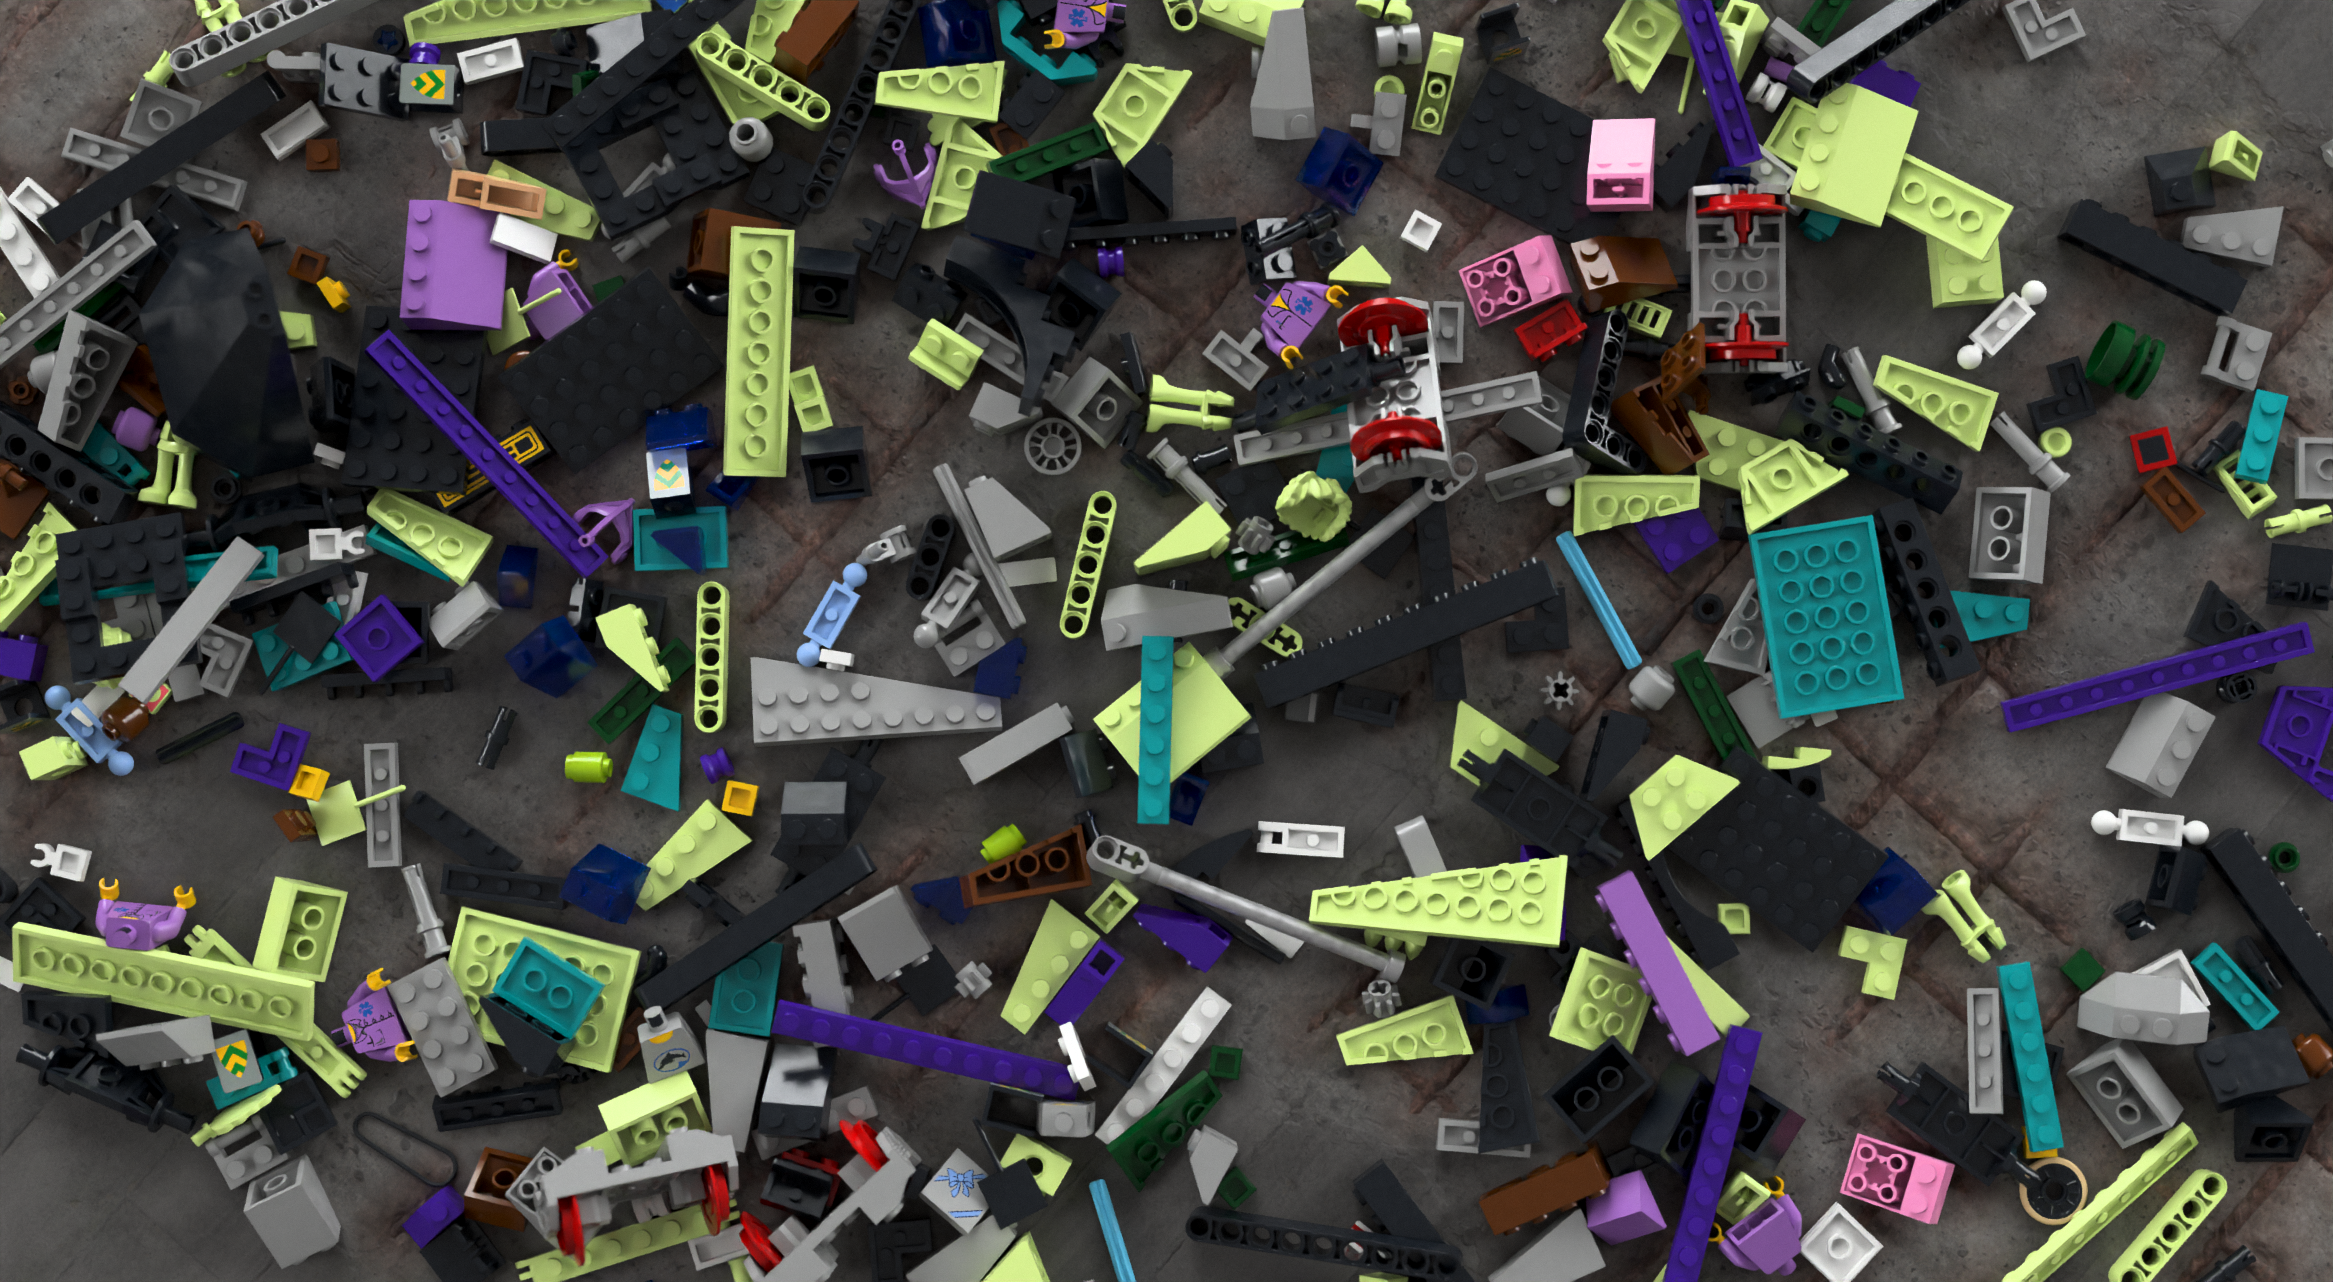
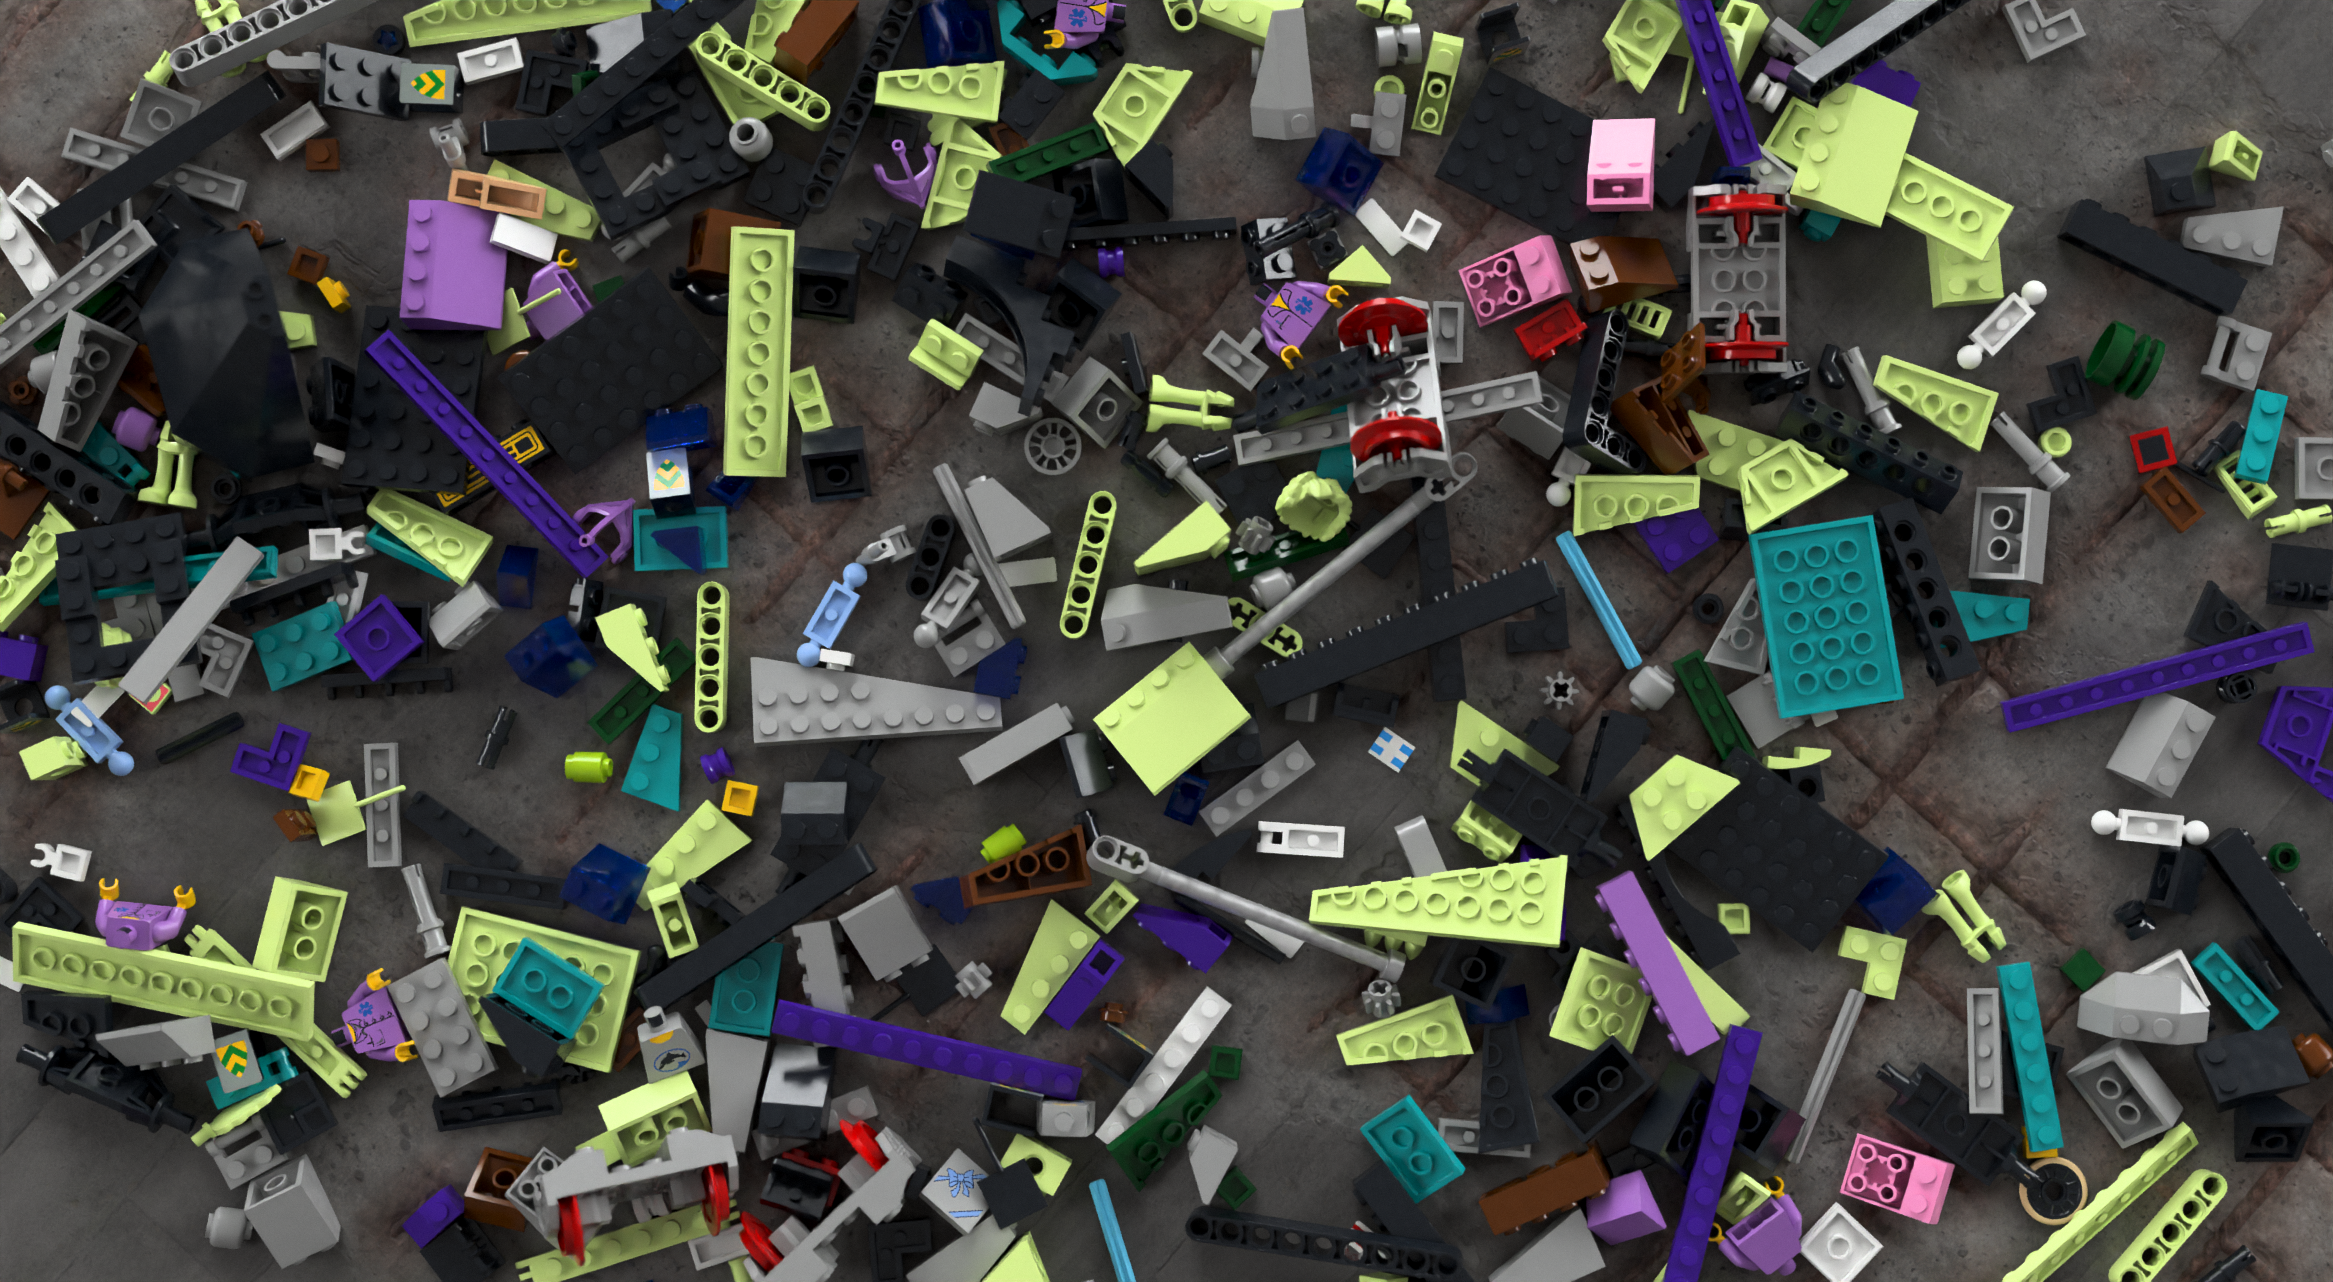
(125, 719): reddish brown head -> none
(228, 1228): none -> light grey head
(306, 630): black piece -> none
(412, 1134): black piece -> none
(424, 53): dark purple wheel -> none
(672, 919): none -> yellowish green brick
(1071, 1046): white plate -> none
(1113, 1012): none -> reddish brown plate
(1155, 730): teal plate -> none
(1257, 788): none -> light grey plate
(1381, 226): none -> white sticker
(1391, 749): none -> white sticker
(1412, 1149): none -> teal plate
(1486, 832): none -> yellowish green bracket
(1534, 475): light grey plate -> none
(1826, 1072): none -> light grey axle
(1849, 408): dark green tile -> none

